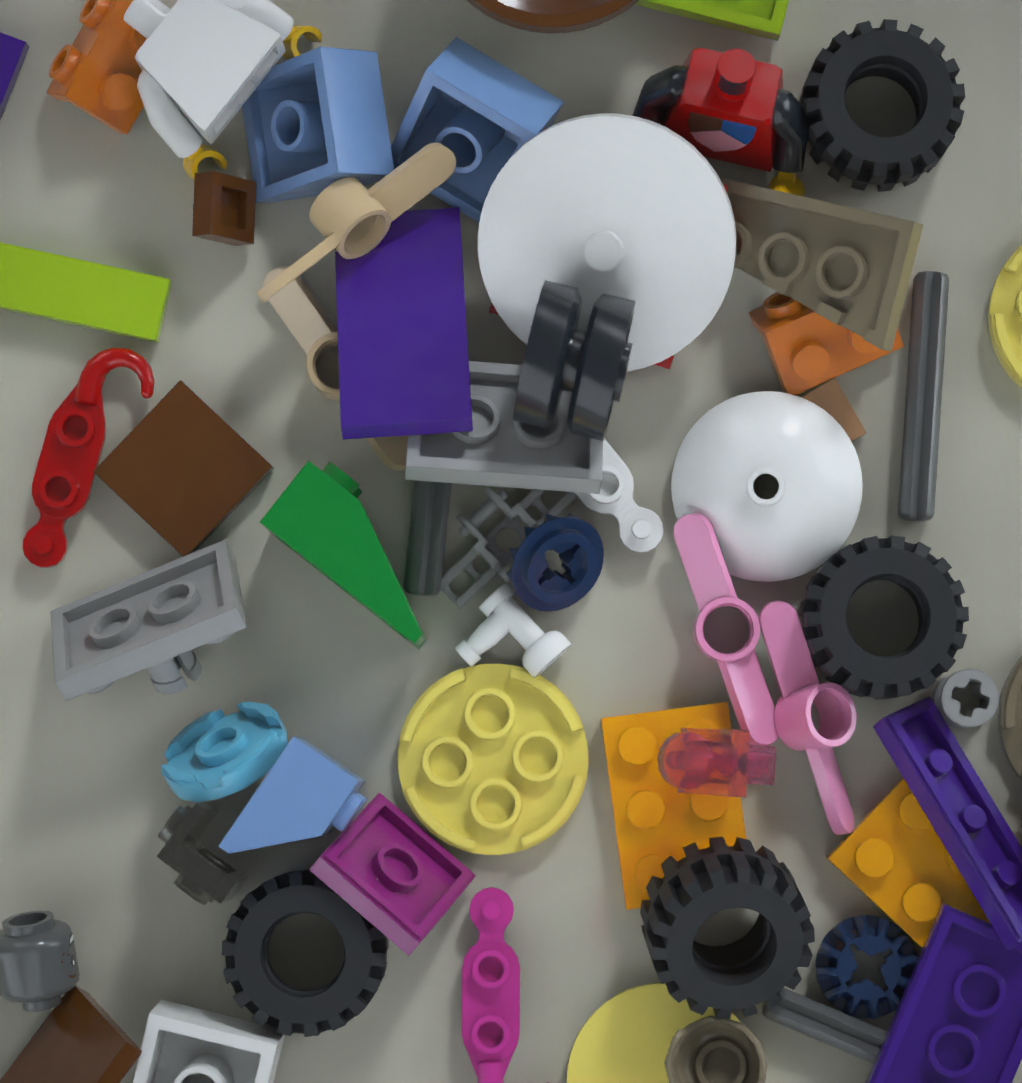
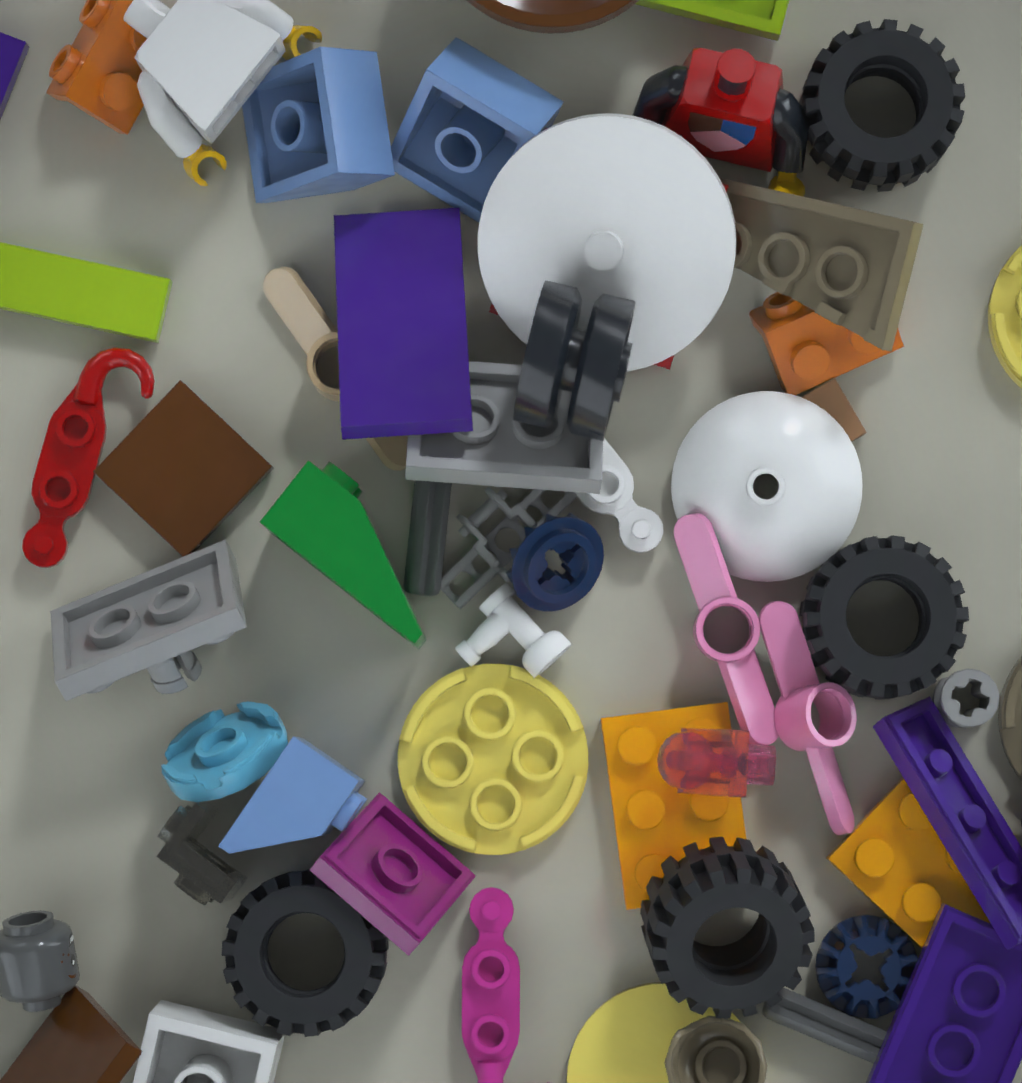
(224, 208): reddish brown plate -> none
(359, 218): tan piece -> none
(923, 396): dark grey axle -> none

